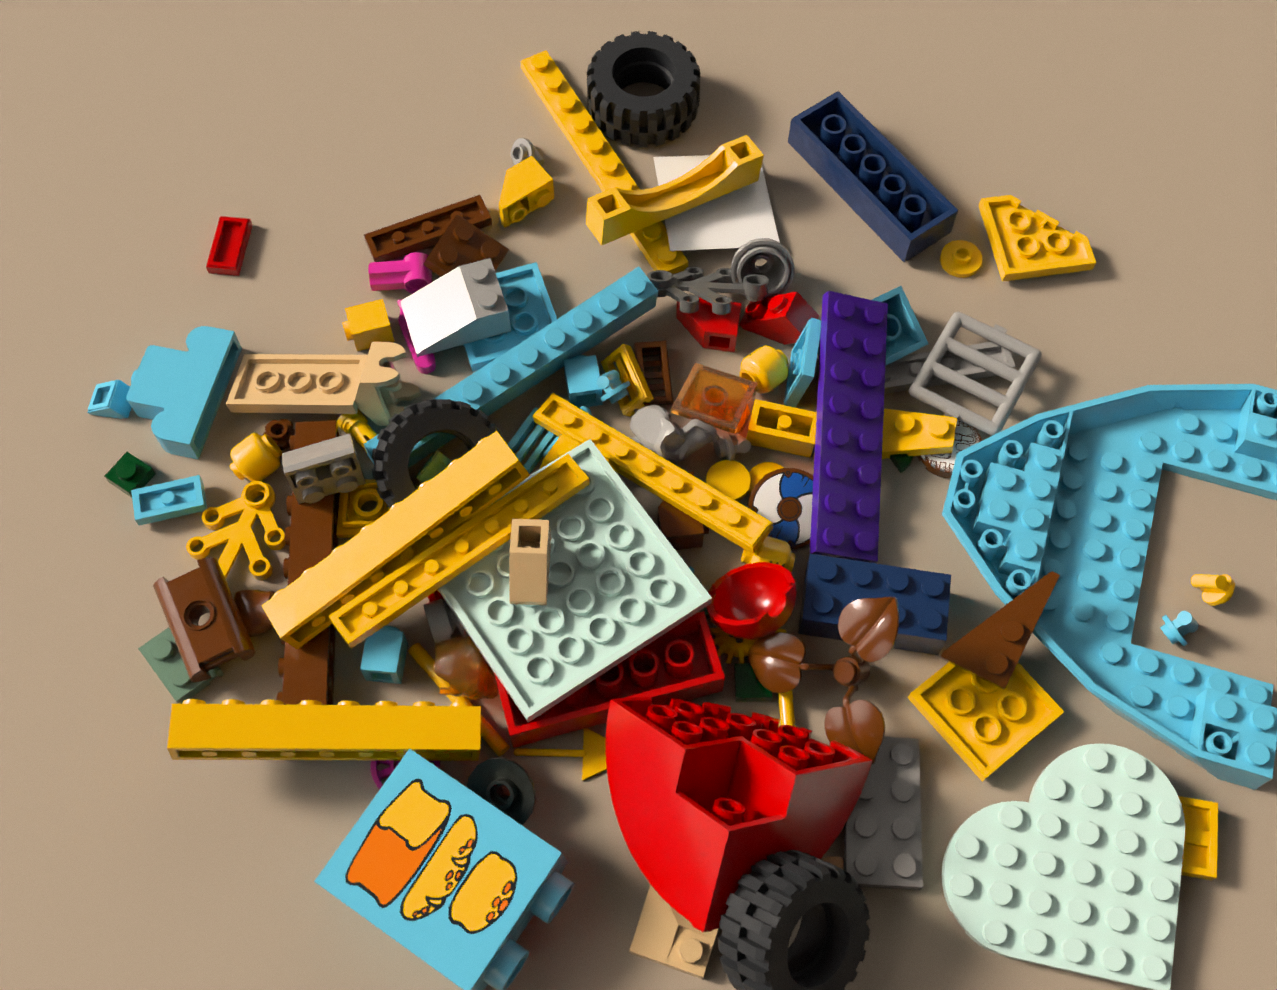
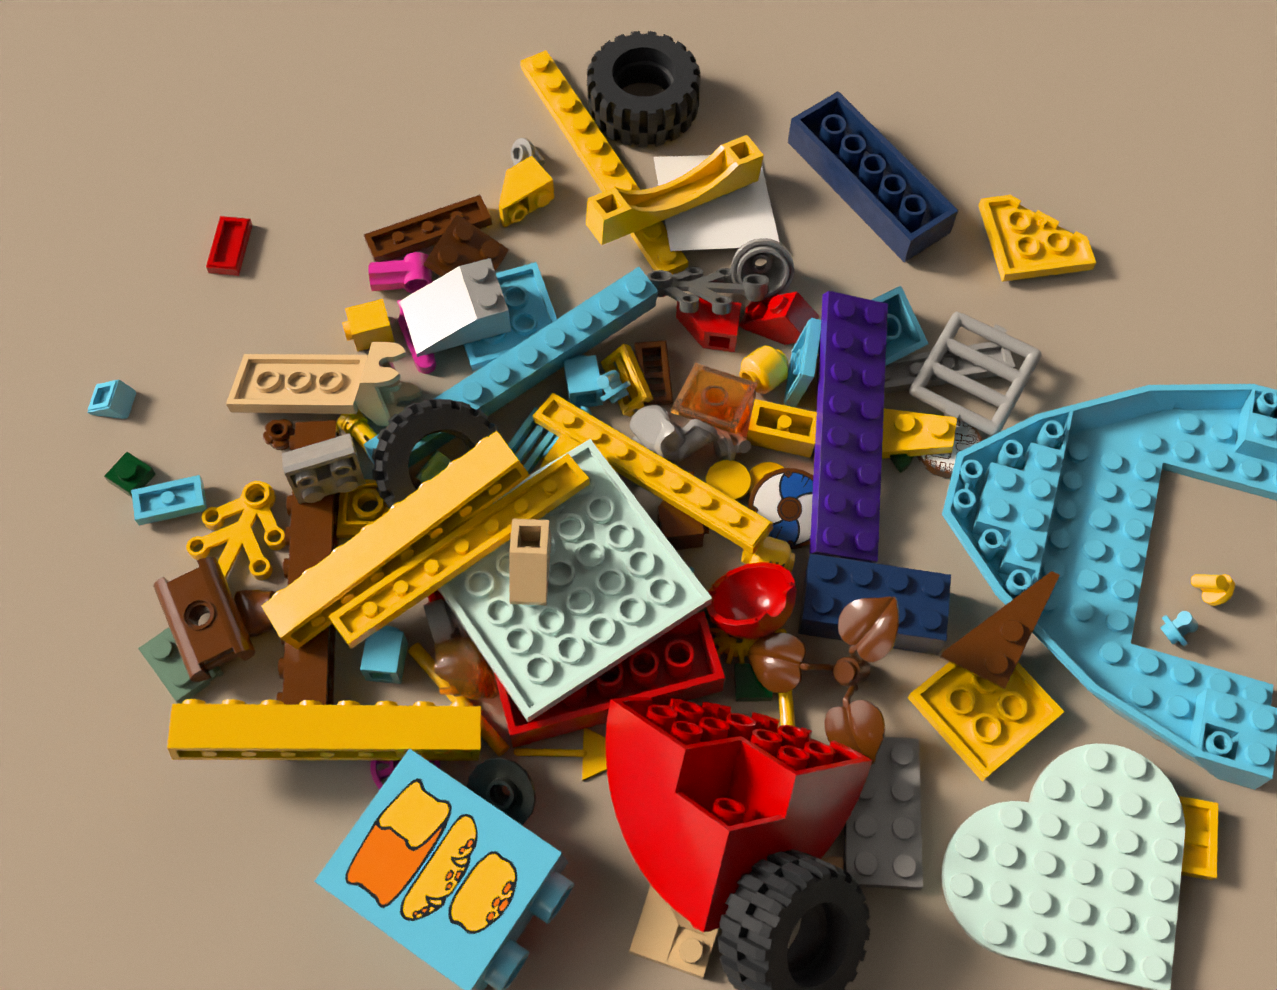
(184, 388): medium azure brick -> none
(255, 457): yellow head -> none
(960, 258): yellow piece -> none

